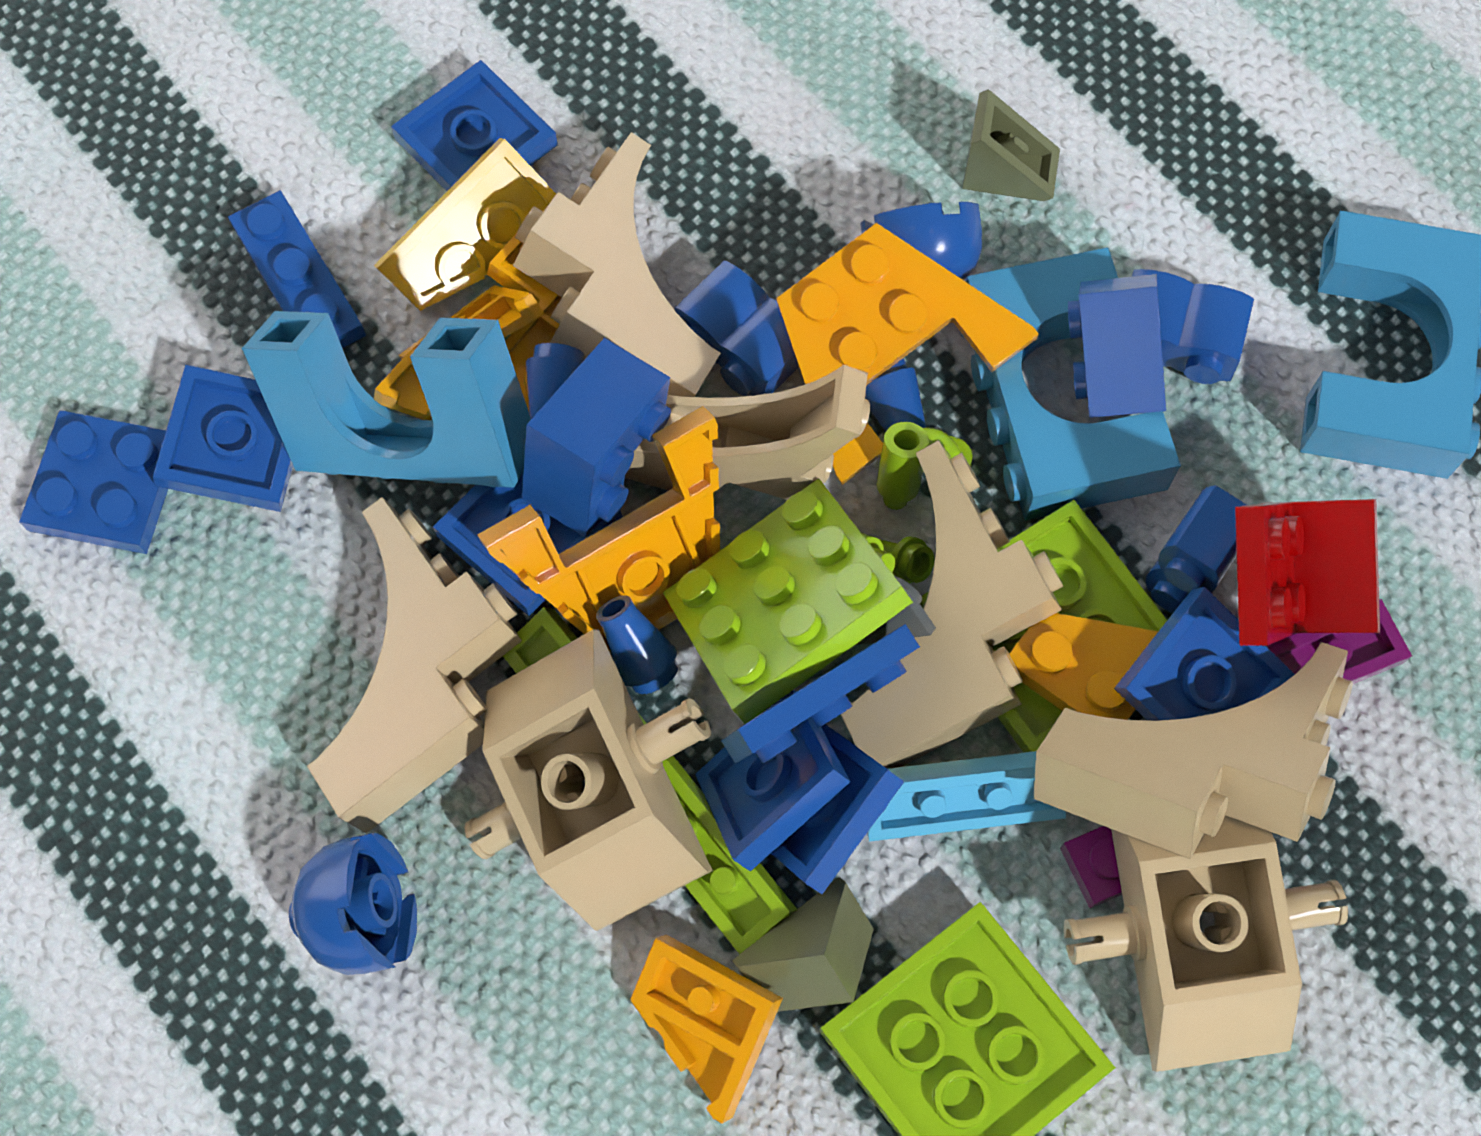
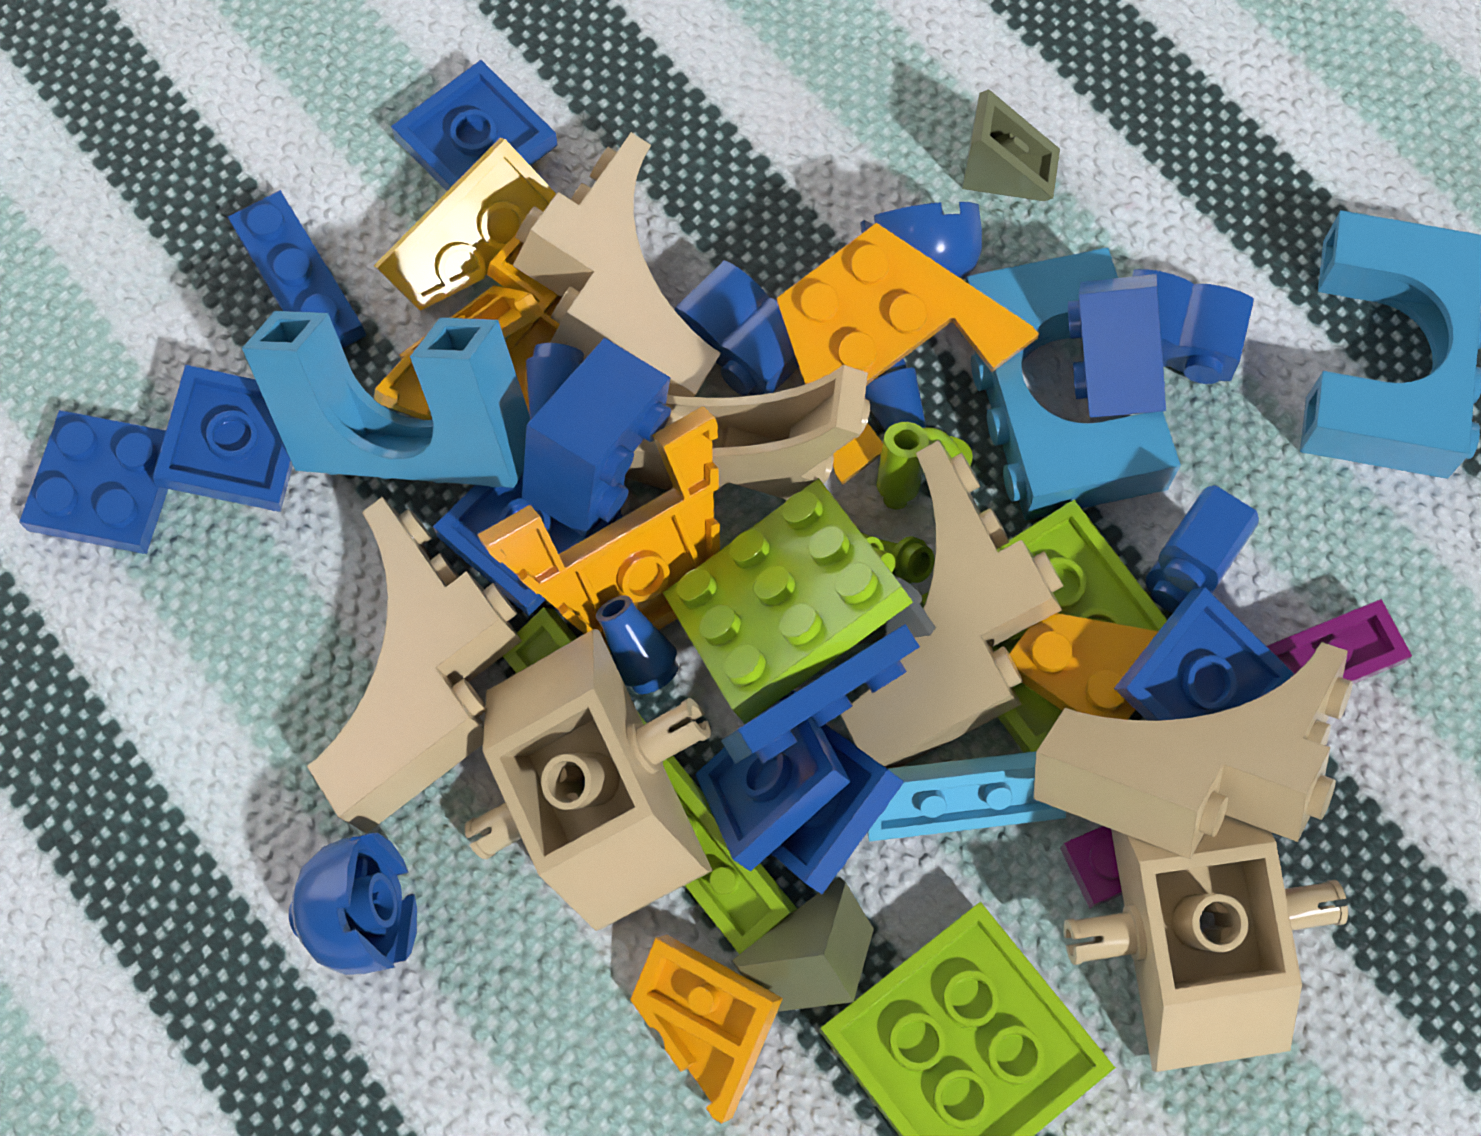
(1306, 569): red plate -> none

